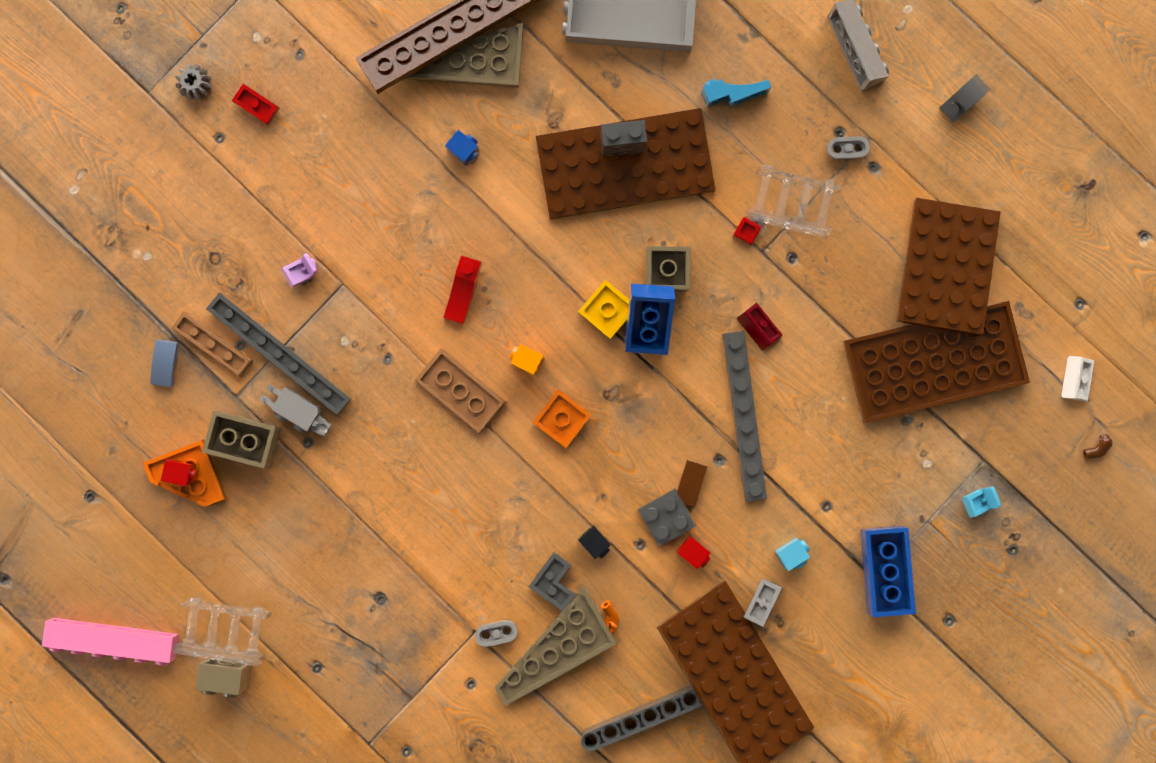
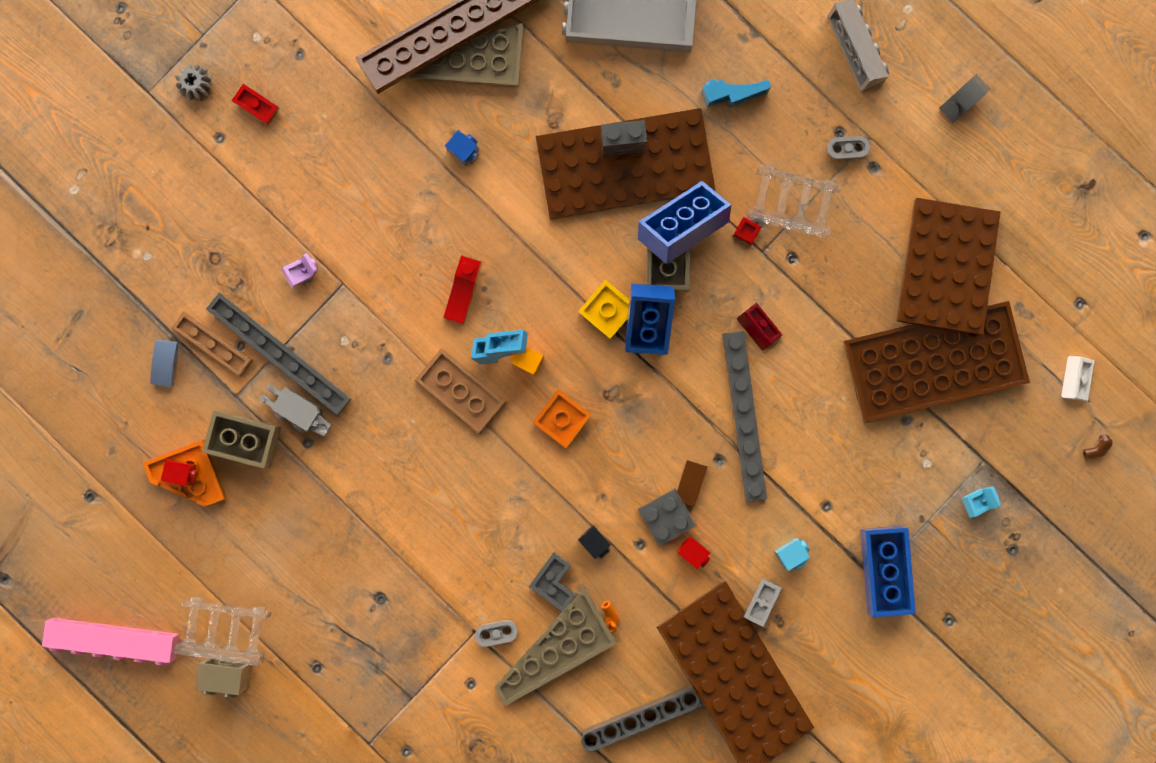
(499, 345): none -> dark azure slope
(684, 222): none -> blue brick

